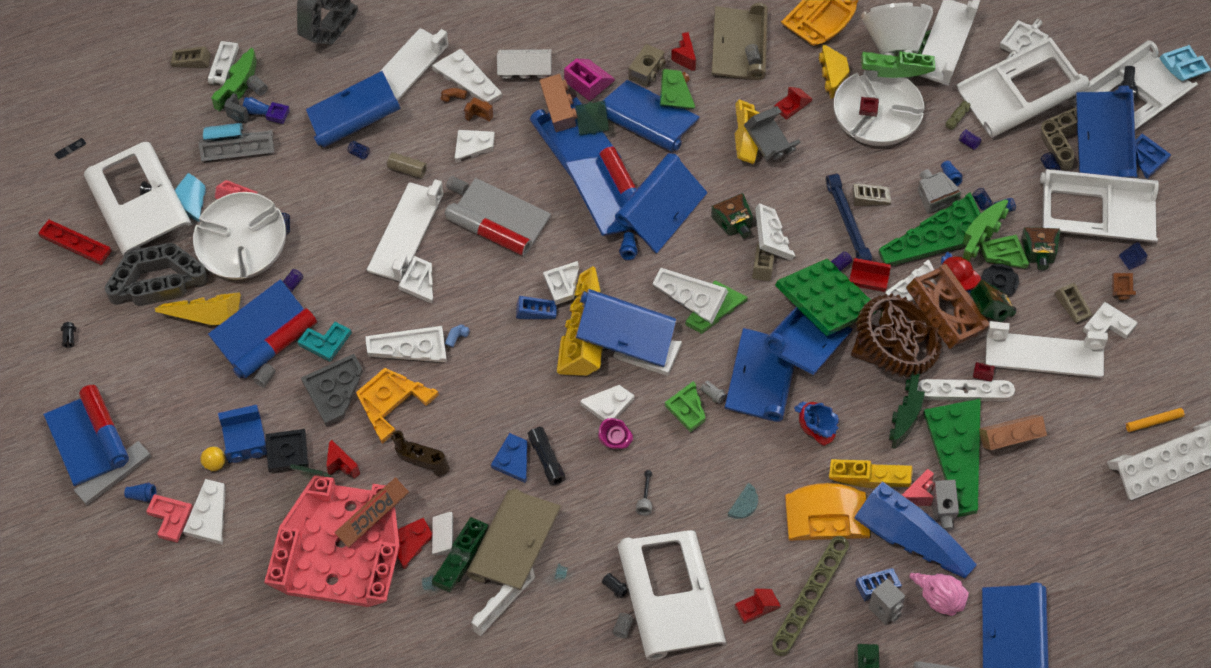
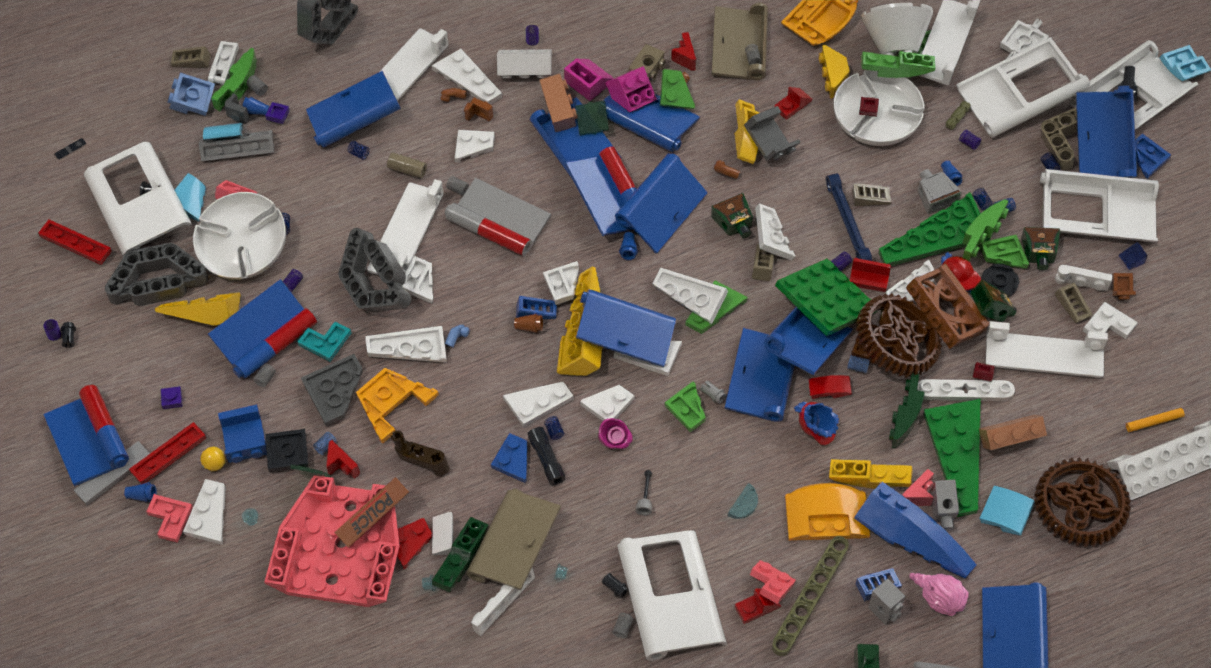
(52, 329): none -> dark purple piece
(167, 453): none -> red plate
(171, 397): none -> dark purple plate
(190, 94): none -> medium blue plate
(250, 516): none -> clear light blue piece
(325, 438): none -> medium blue piece
(358, 250): none -> dark grey piece
(529, 323): none -> dark orange cone
(534, 35): none -> dark purple piece
(538, 402): none -> white wing
(554, 426): none -> clear blue piece
(631, 89): none -> dark pink slope
(721, 168): none -> dark orange arm
(776, 582): none -> coral plate
(832, 385): none -> red slope
(858, 367): none -> medium blue piece
(1007, 510): none -> medium azure slope
(1083, 277): none -> white plate
(1084, 511): none -> reddish brown gear

